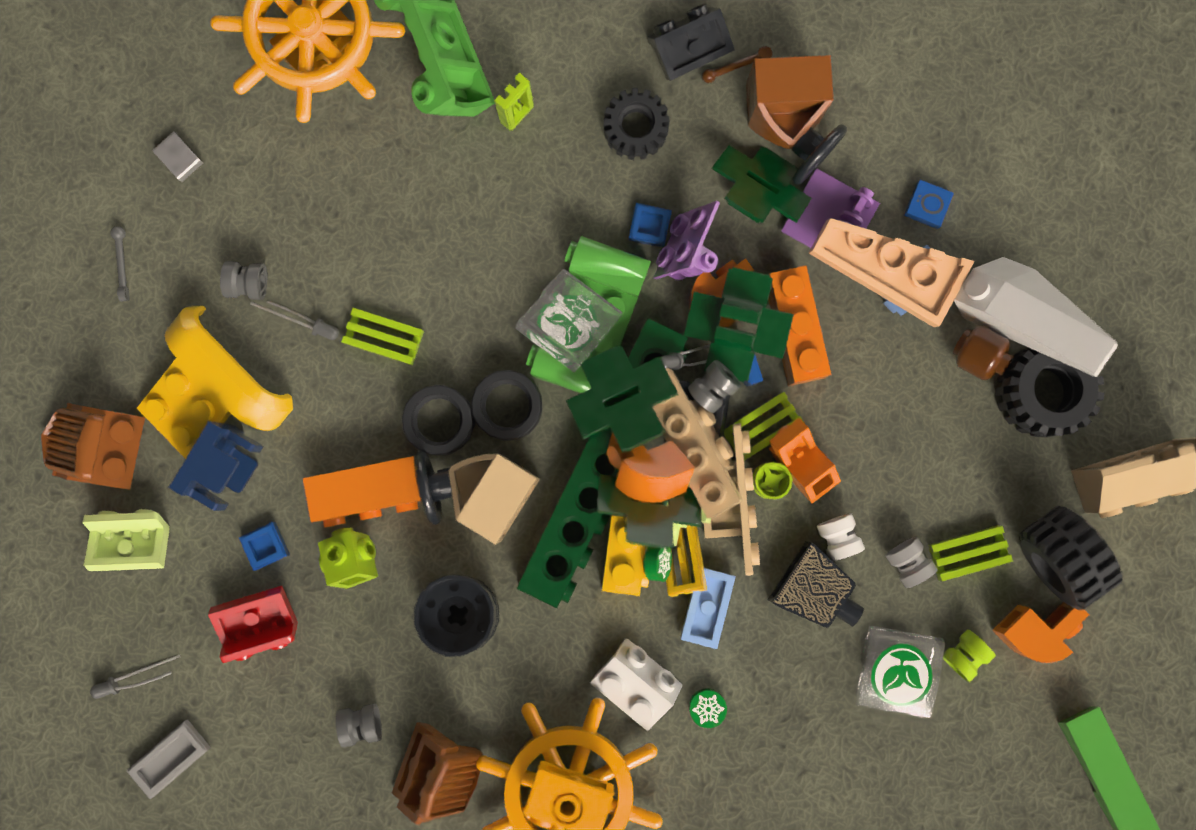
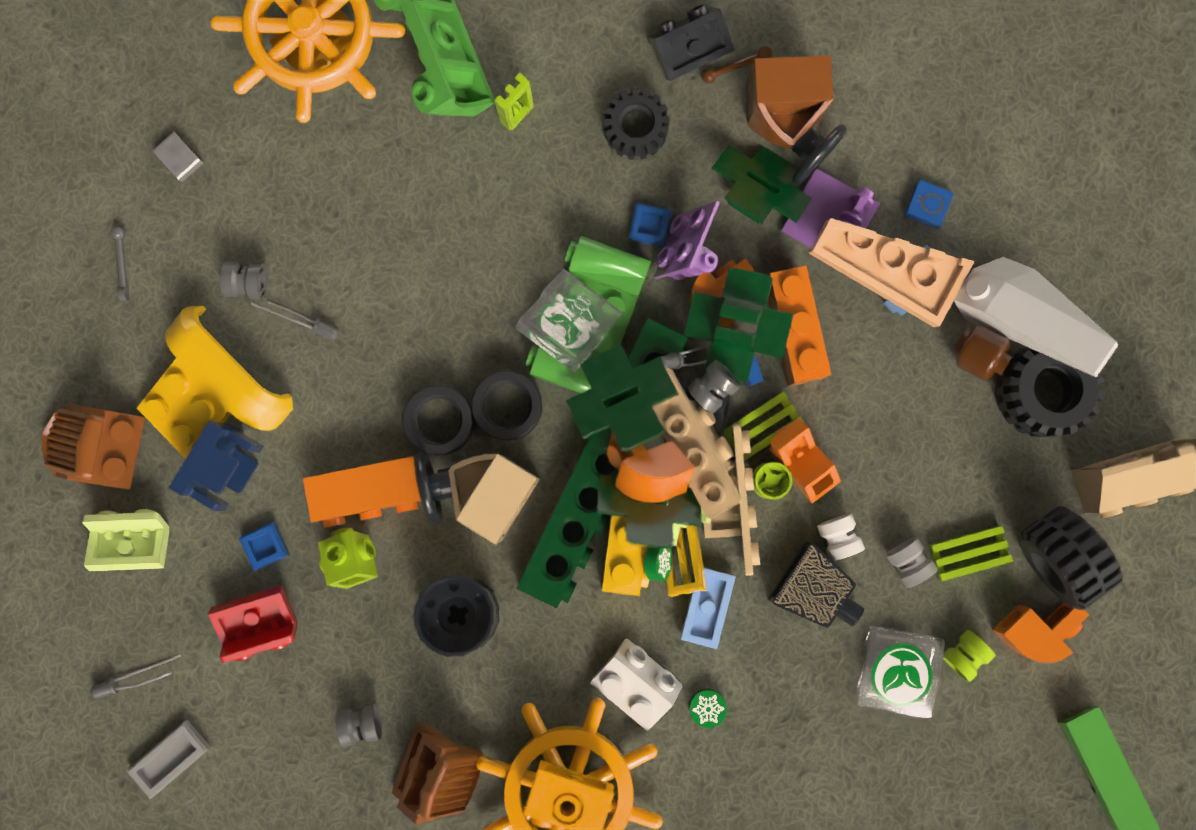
(353, 327): lime tile -> none

